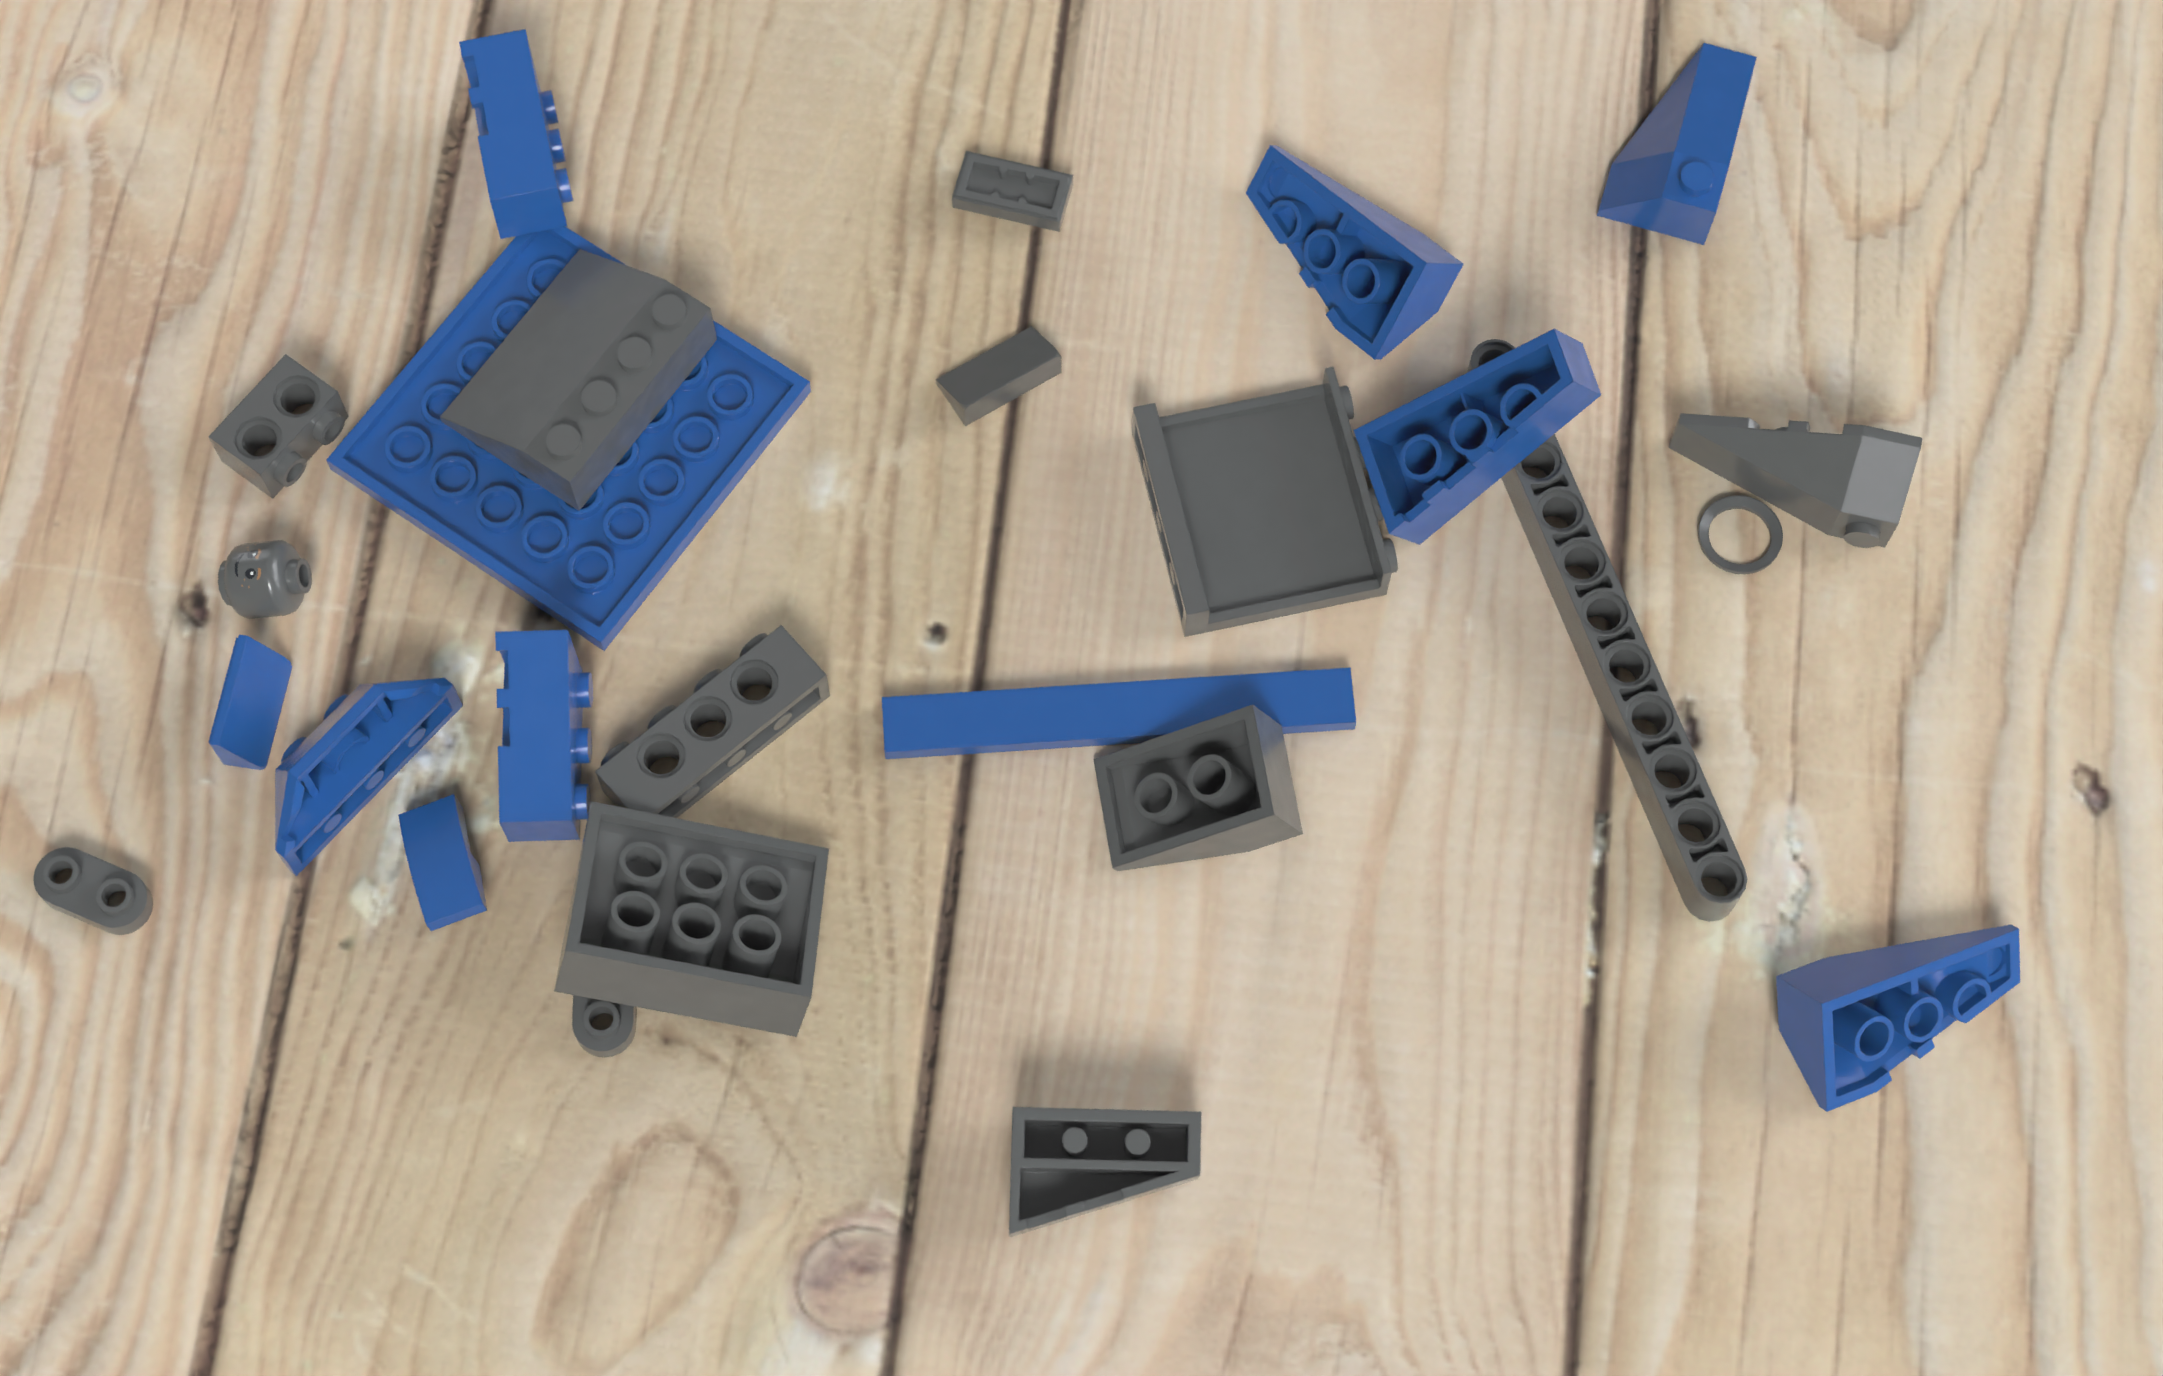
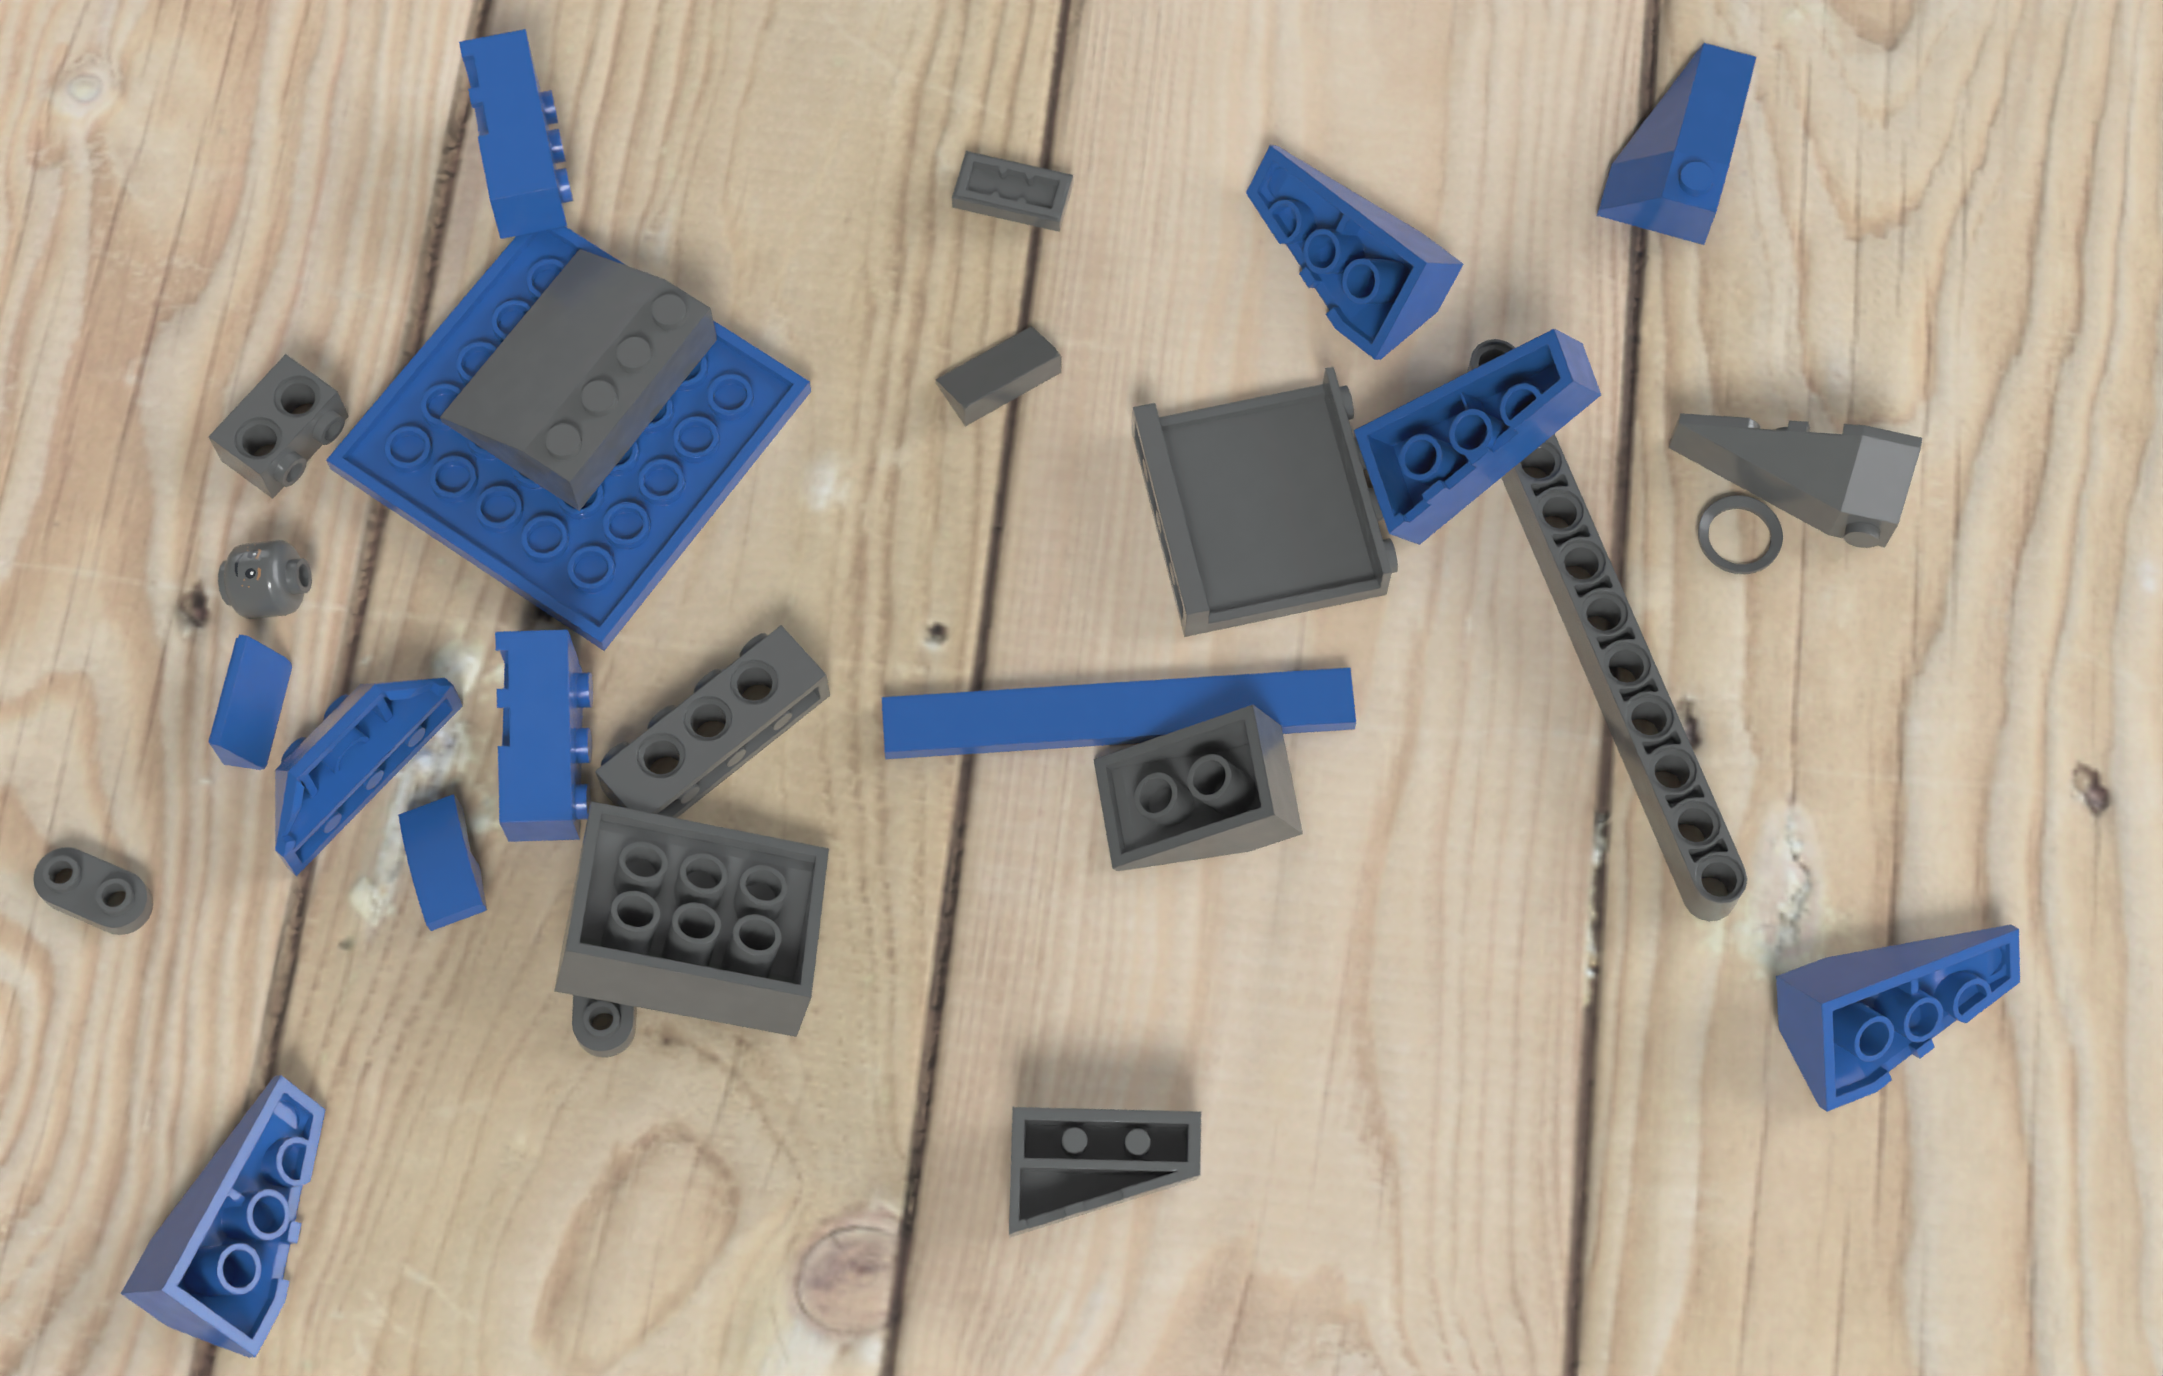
(227, 1242): none -> blue wedge

